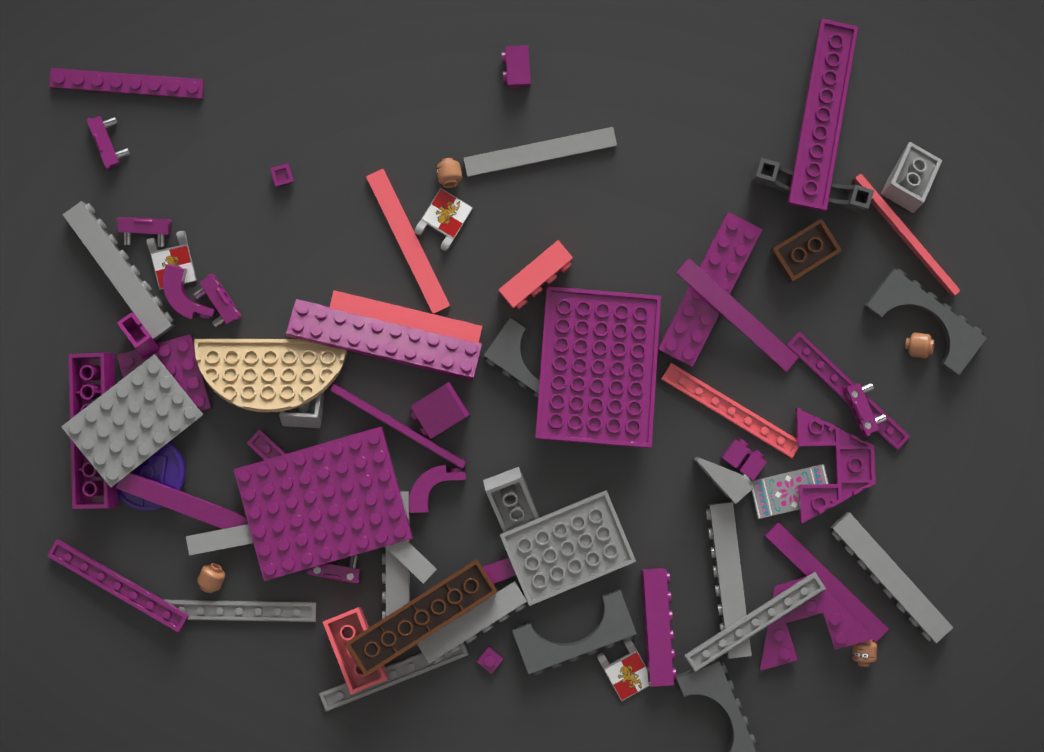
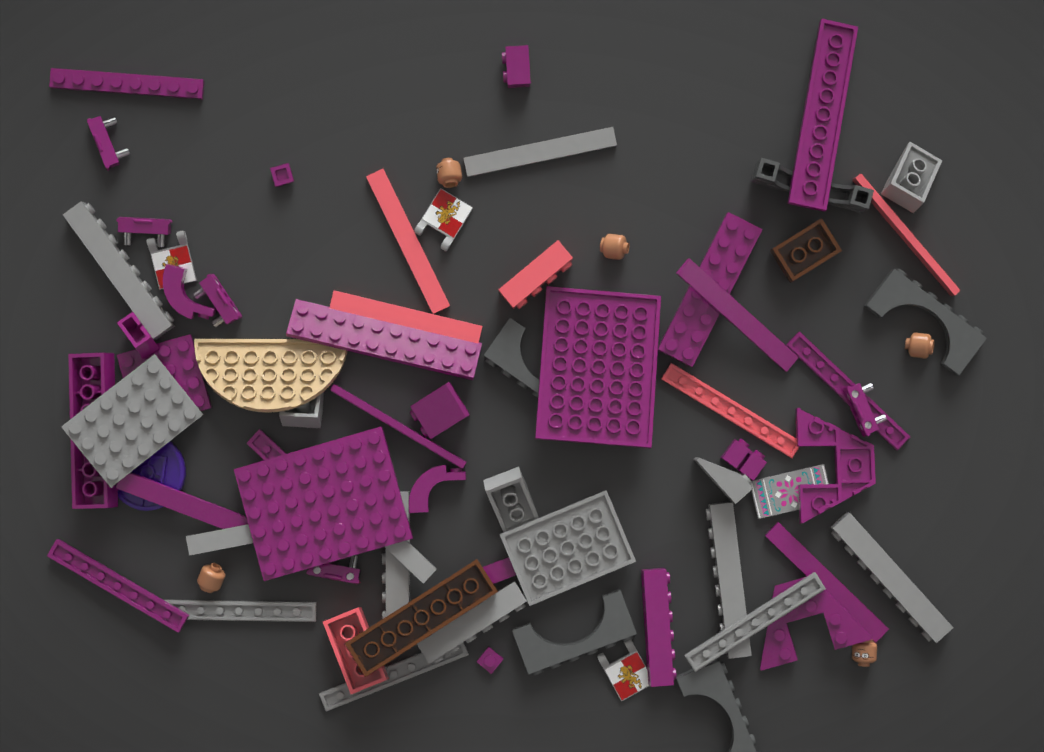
(614, 246): none -> nougat head

